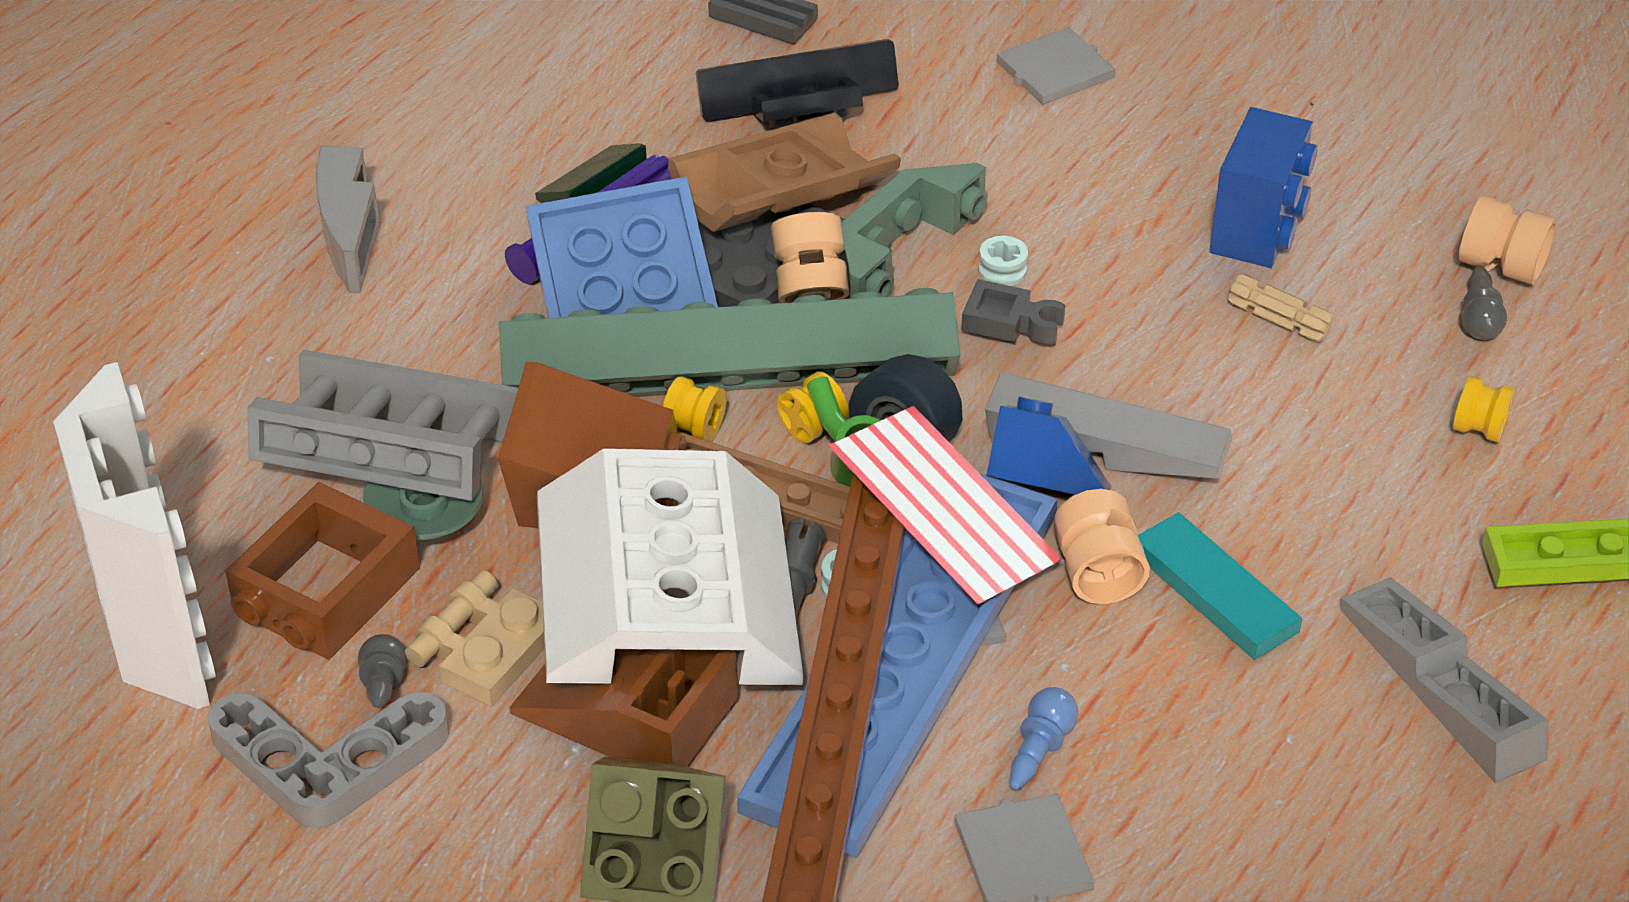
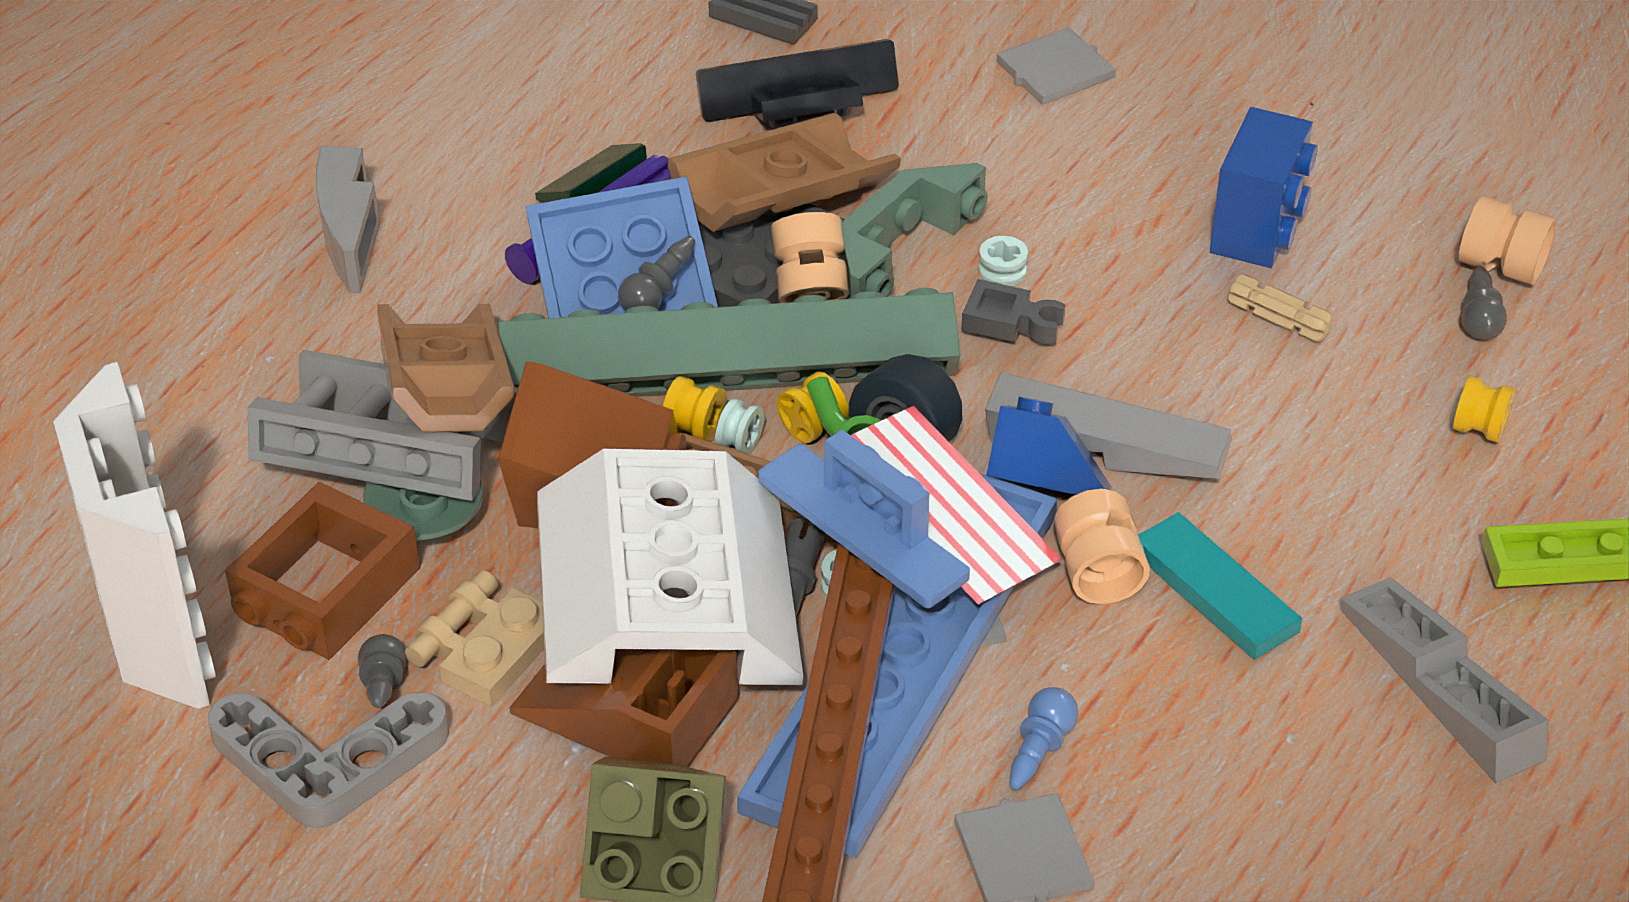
(446, 372): none -> medium nougat piece
(654, 279): none -> dark grey bar
(740, 426): none -> light aqua bush
(869, 512): none -> medium blue bracket

